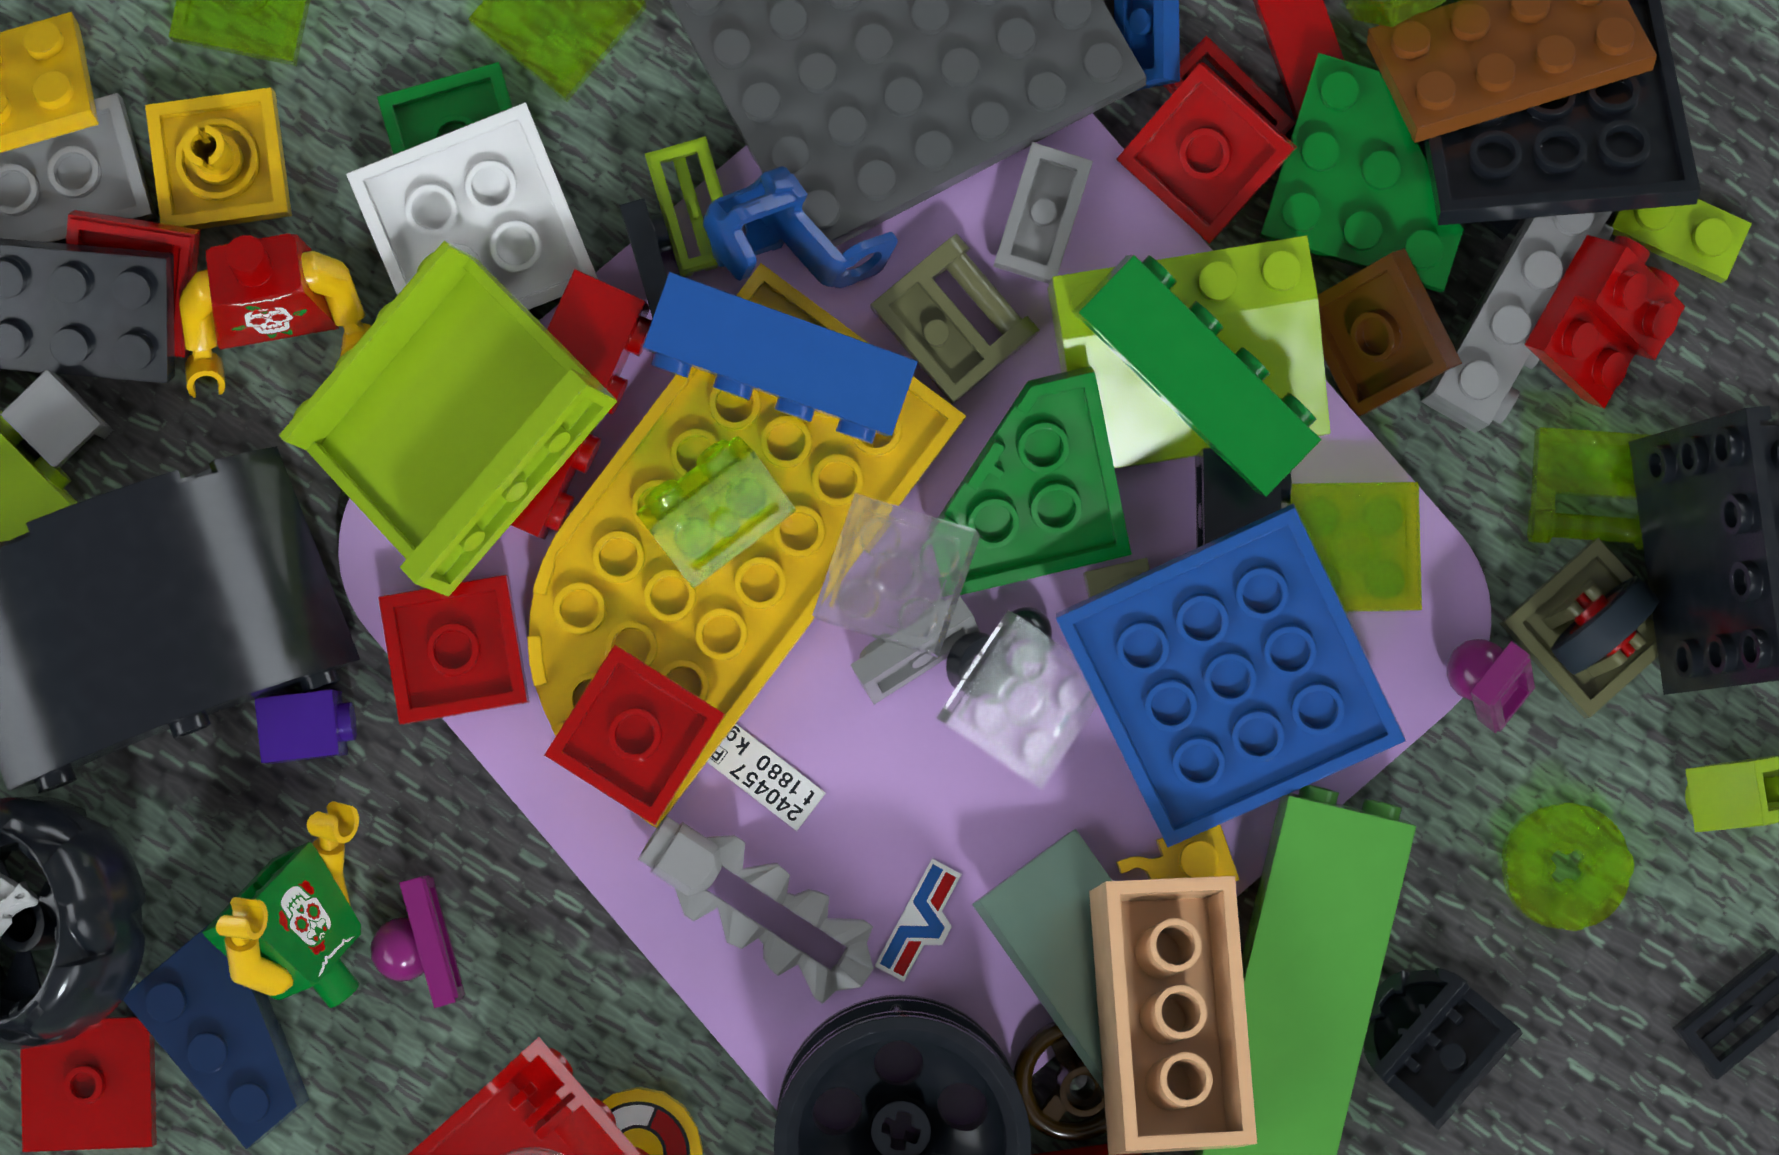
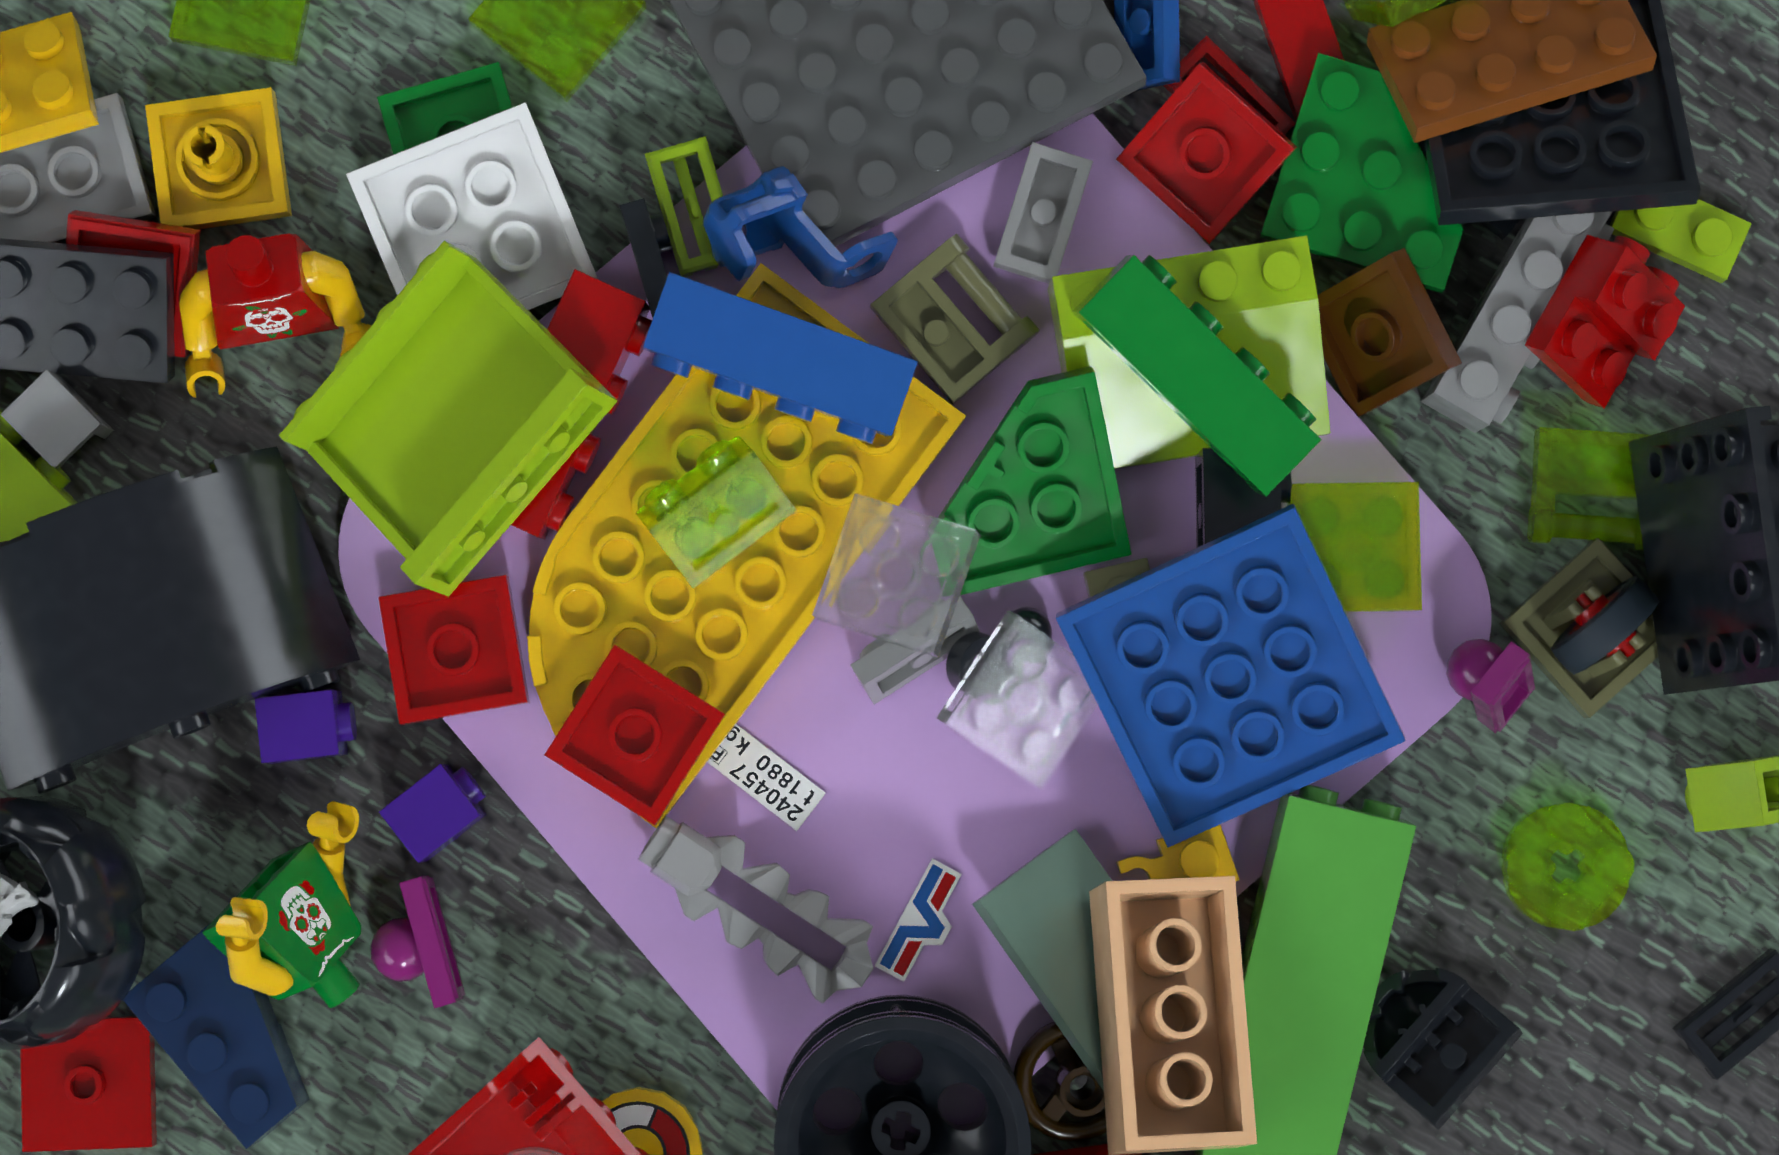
(435, 811): none -> dark purple brick

